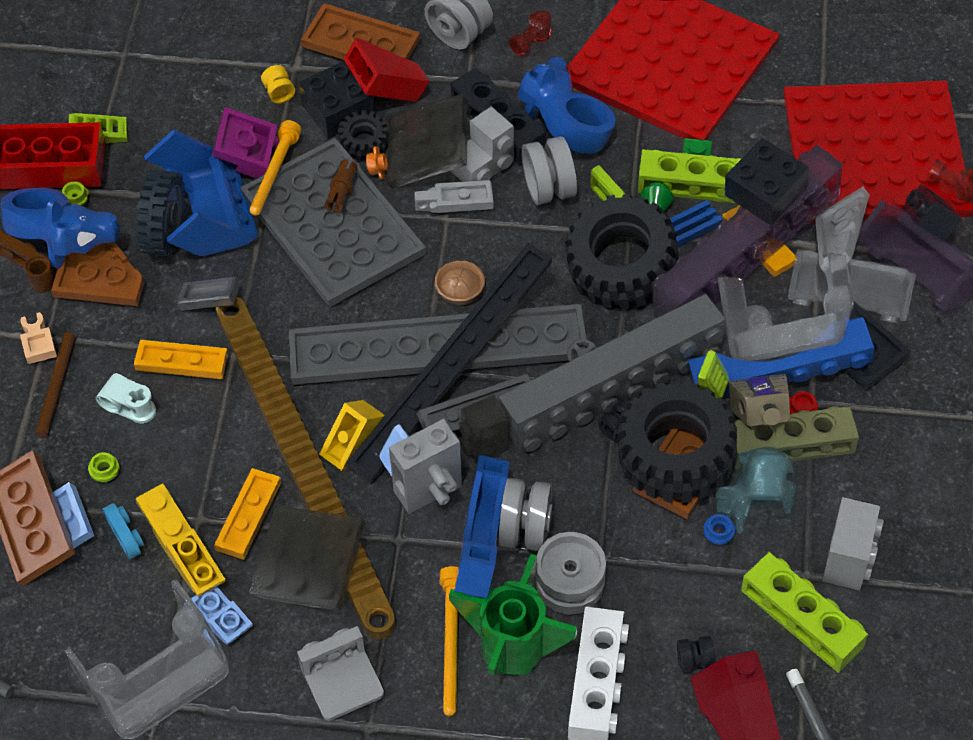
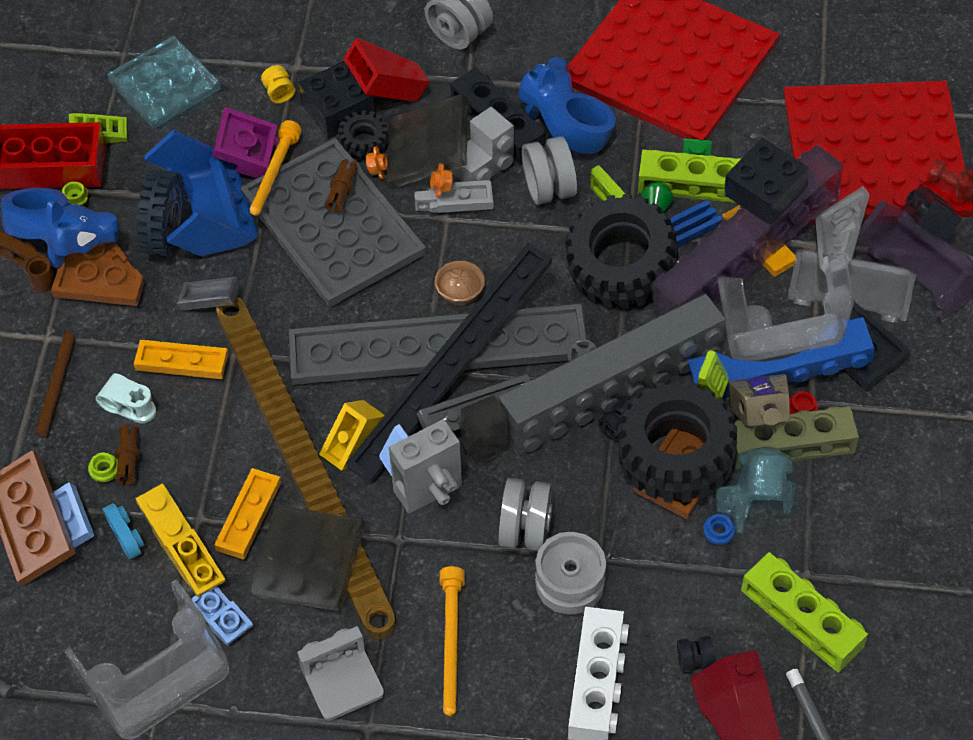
(37, 340): light nougat plate -> none
(127, 454): none -> reddish brown pin
(163, 82): none -> clear light blue plate
(336, 29): dark orange plate -> none
(441, 180): none -> orange plate
(481, 527): blue arch -> none
(513, 624): green brick -> none
(538, 30): clear red leg -> none
(853, 544): light grey brick -> none

